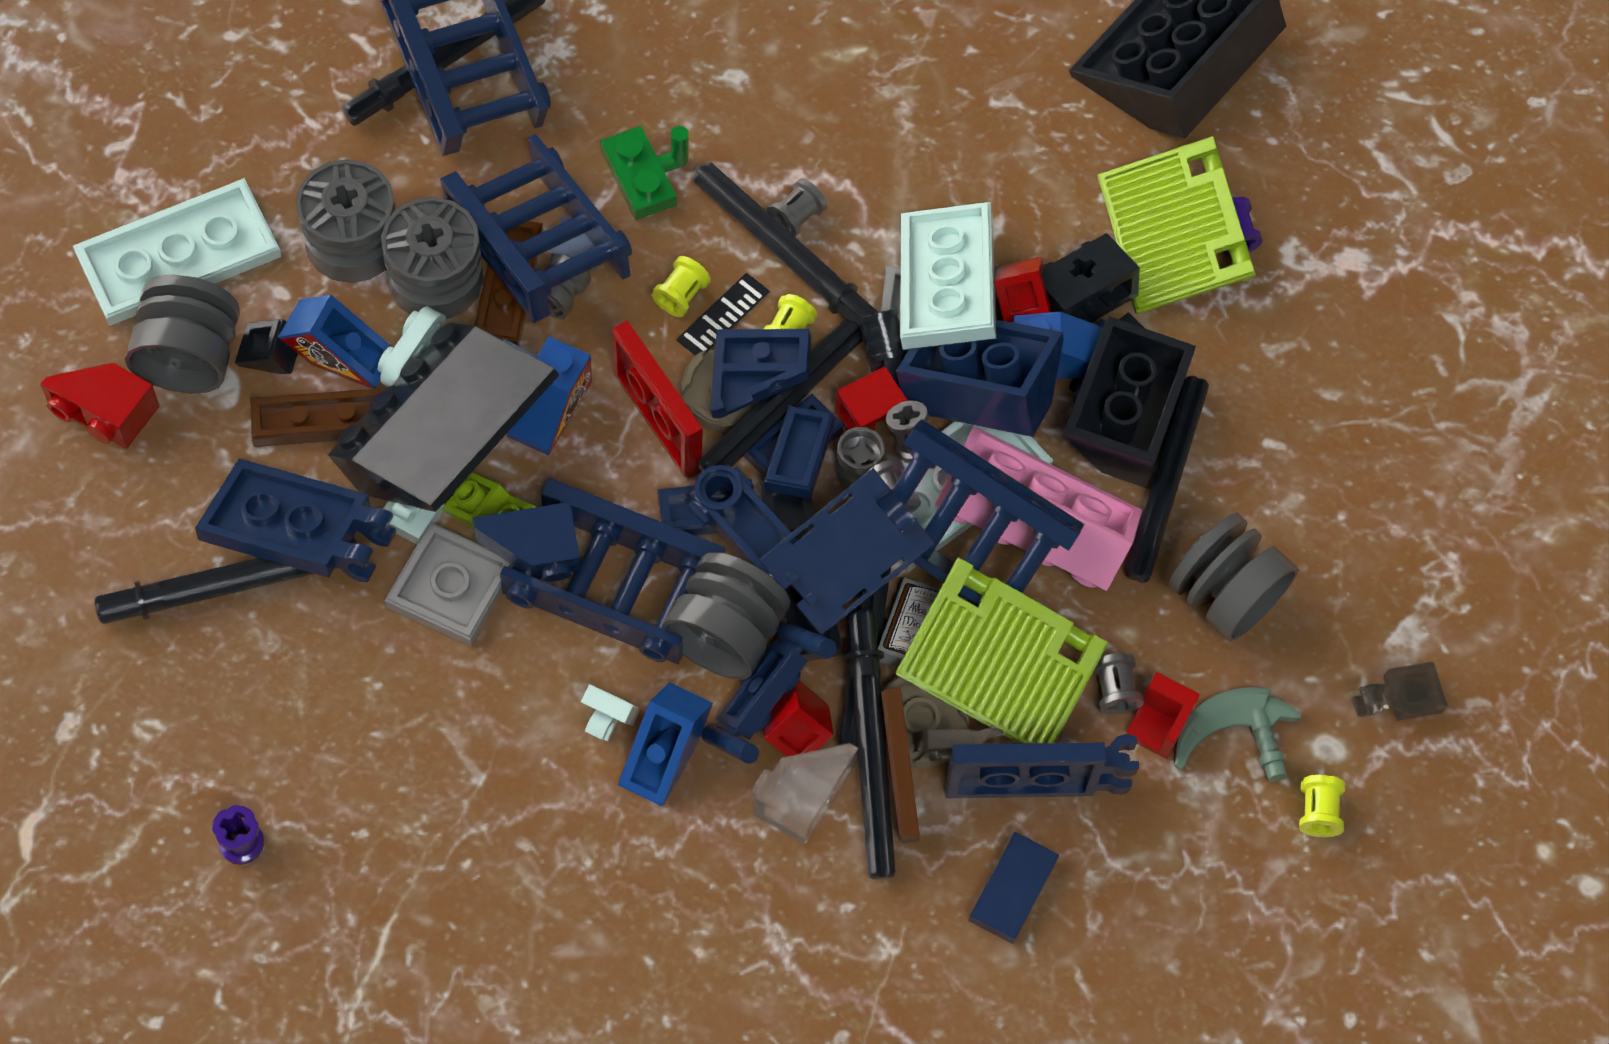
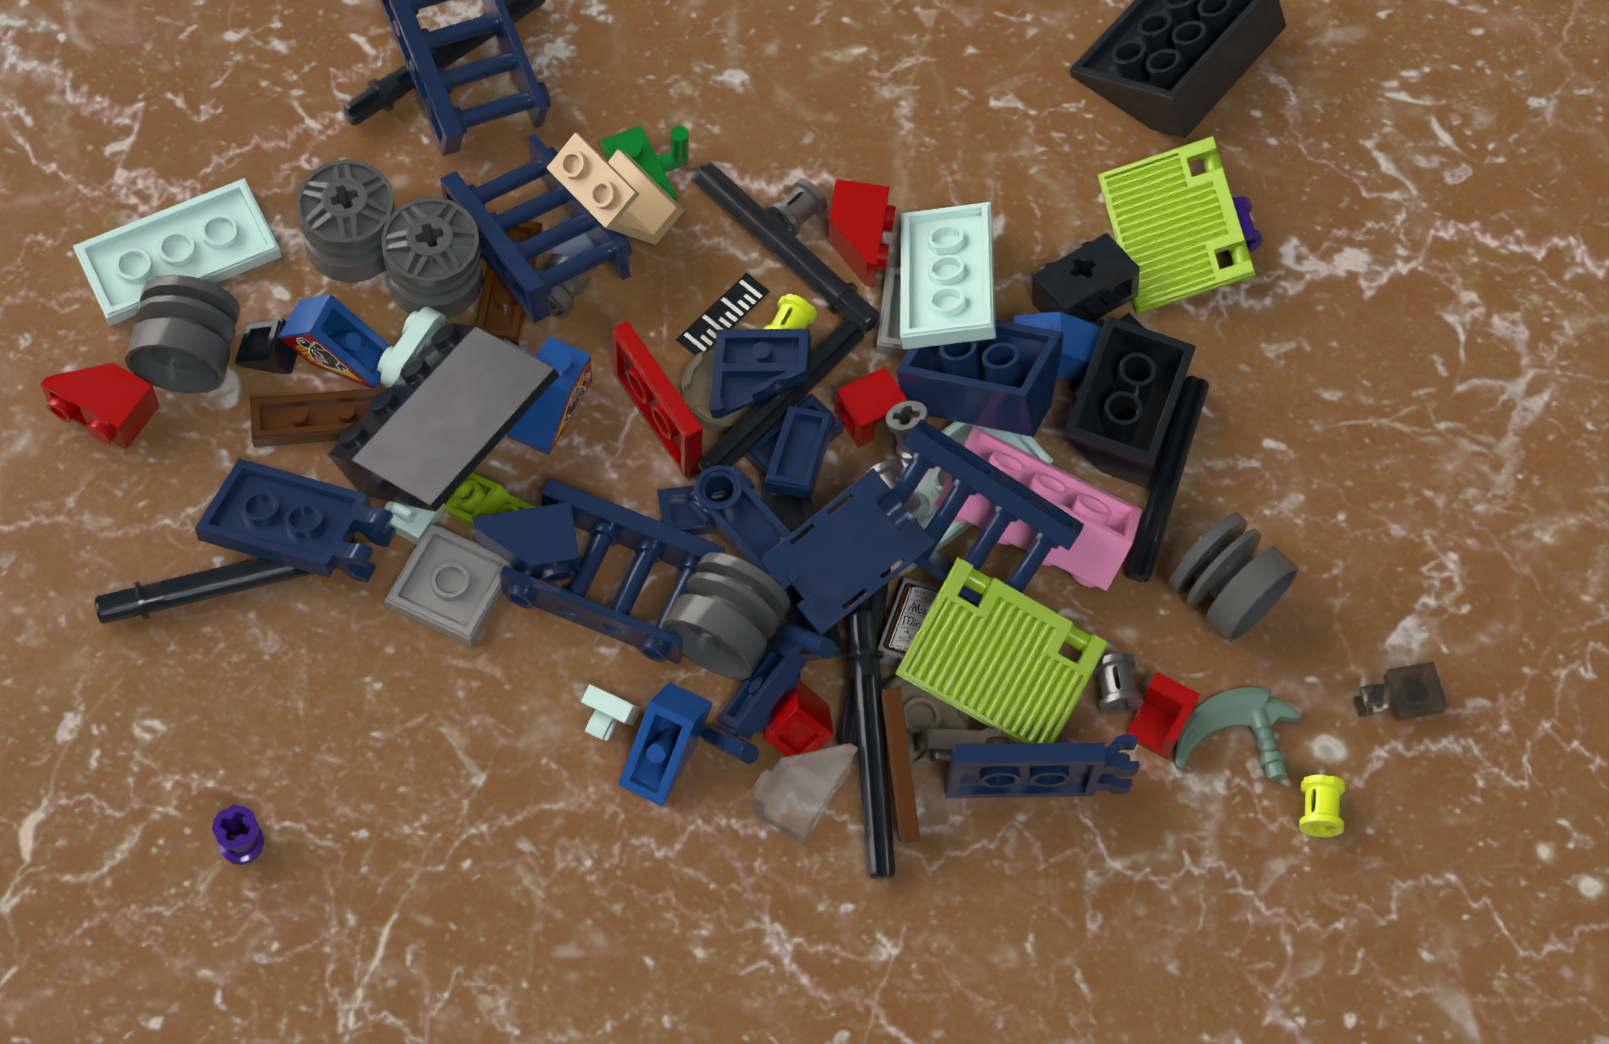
(615, 191): none -> tan panel
(681, 286): neon yellow bush -> none
(857, 226): none -> red slope
(861, 447): flat silver wheel -> none
(883, 340): black hinge -> none
(1013, 888): dark blue tile -> none
(1021, 289): red panel -> none

